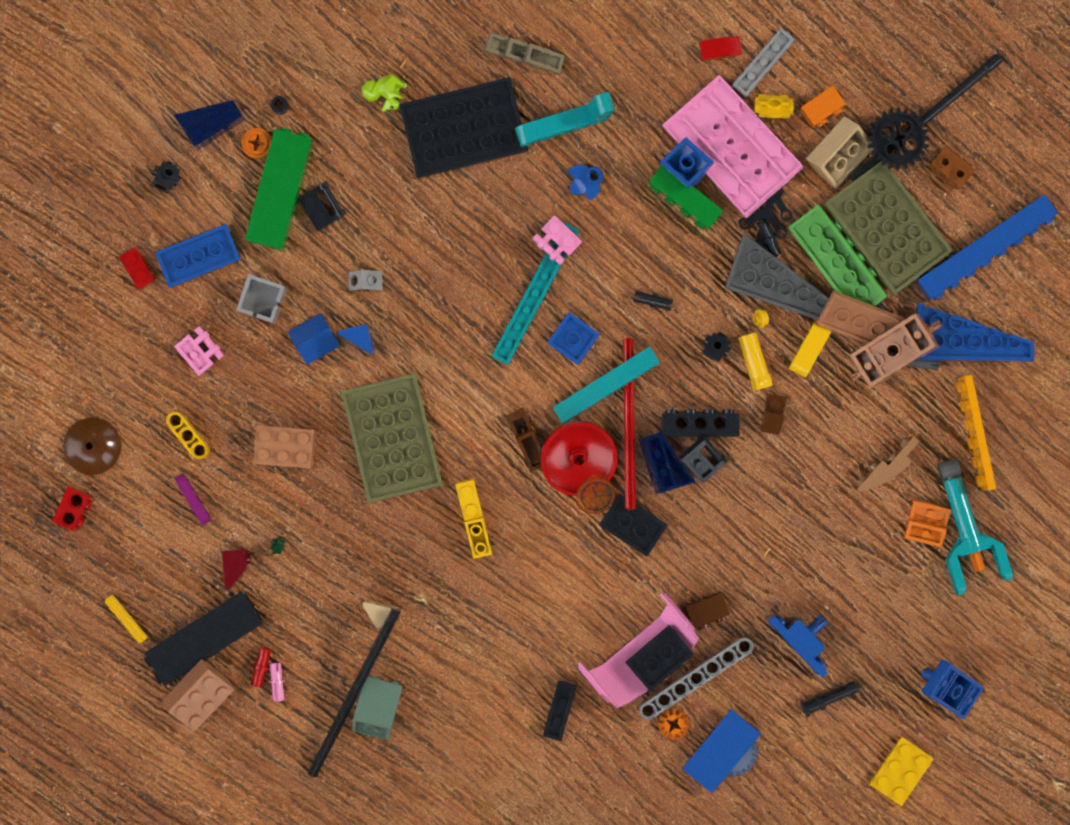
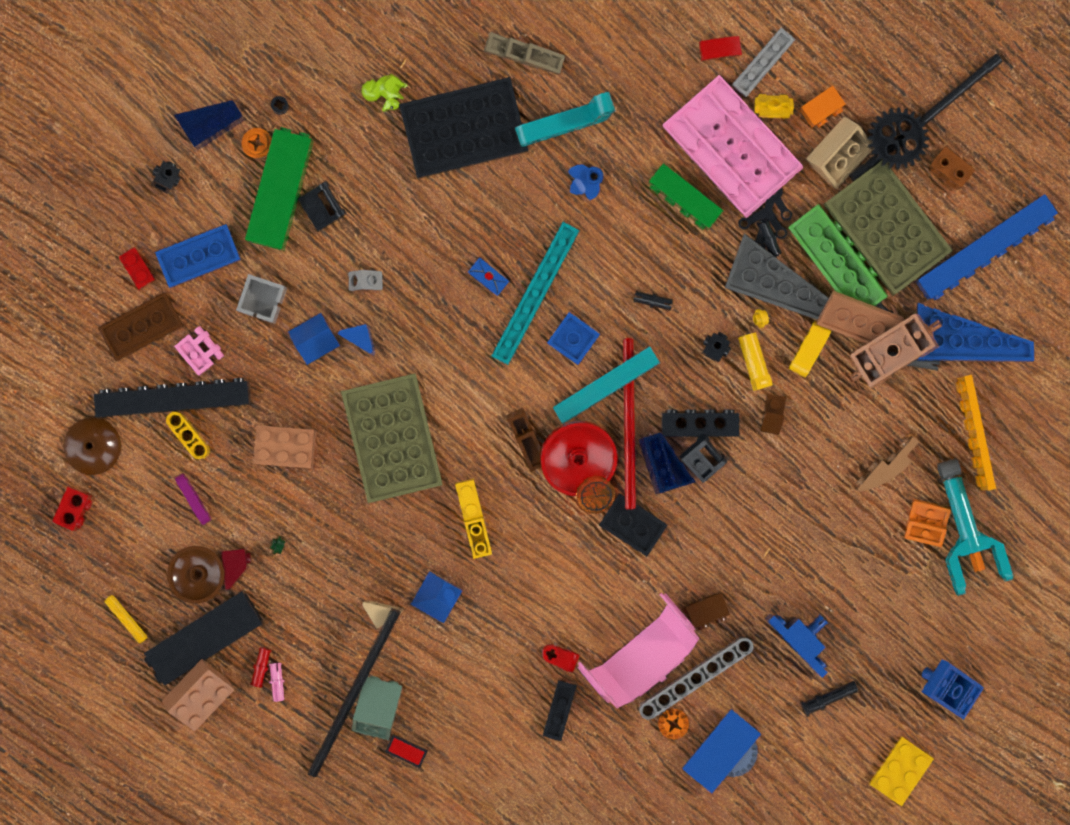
(140, 326): none -> reddish brown tile
(173, 398): none -> black brick
(183, 578): none -> reddish brown dish
(406, 751): none -> red tile
(436, 597): none -> blue slope
(488, 276): none -> blue tile
(561, 236): bright pink plate -> none
(563, 659): none -> red piece
(659, 658): black plate -> none
(687, 163): blue slope -> none

